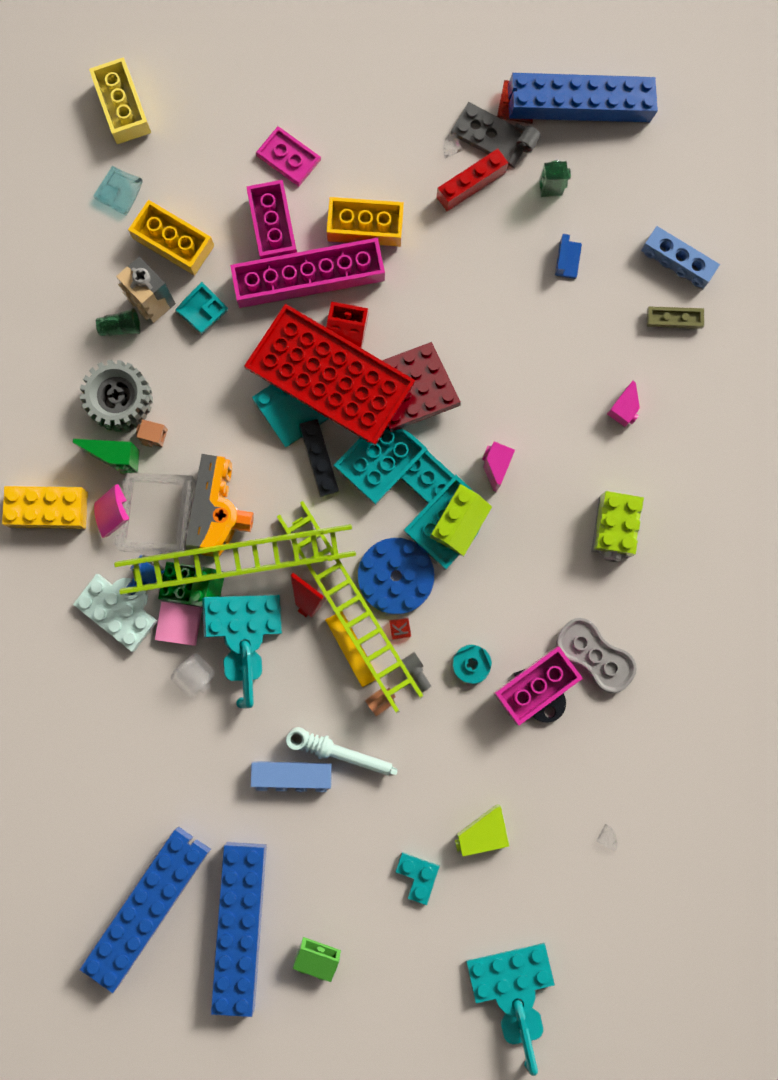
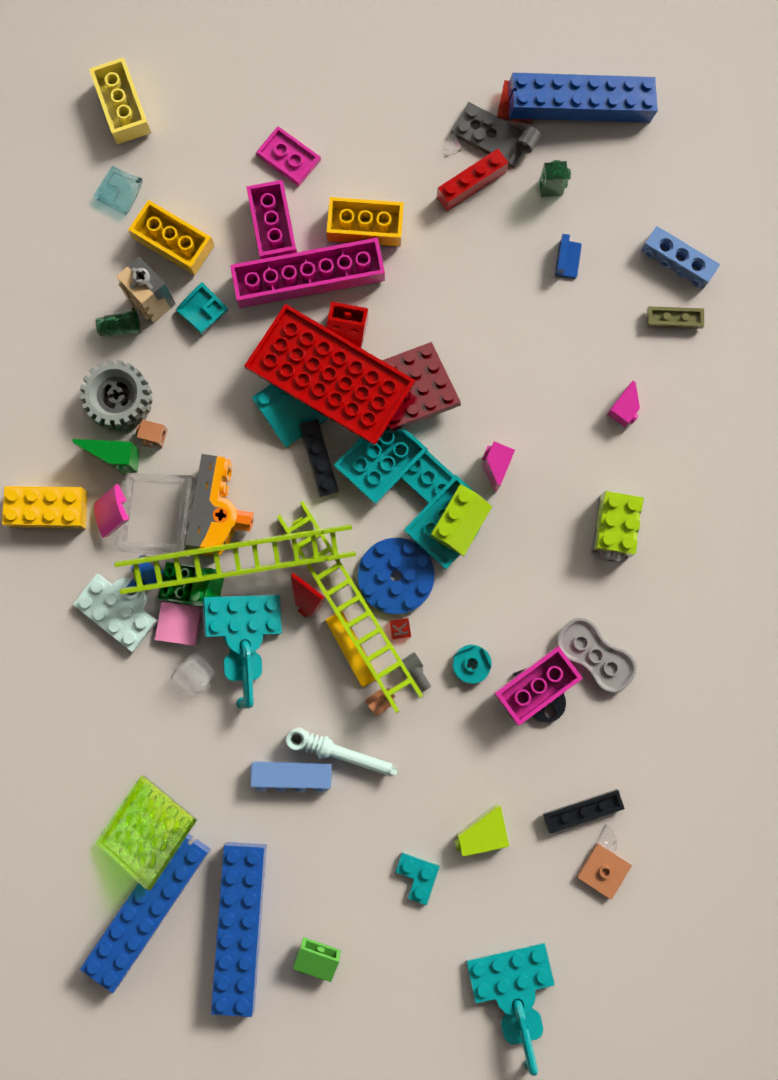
(146, 832): none -> clear neon green plate
(583, 811): none -> black plate
(604, 871): none -> nougat plate

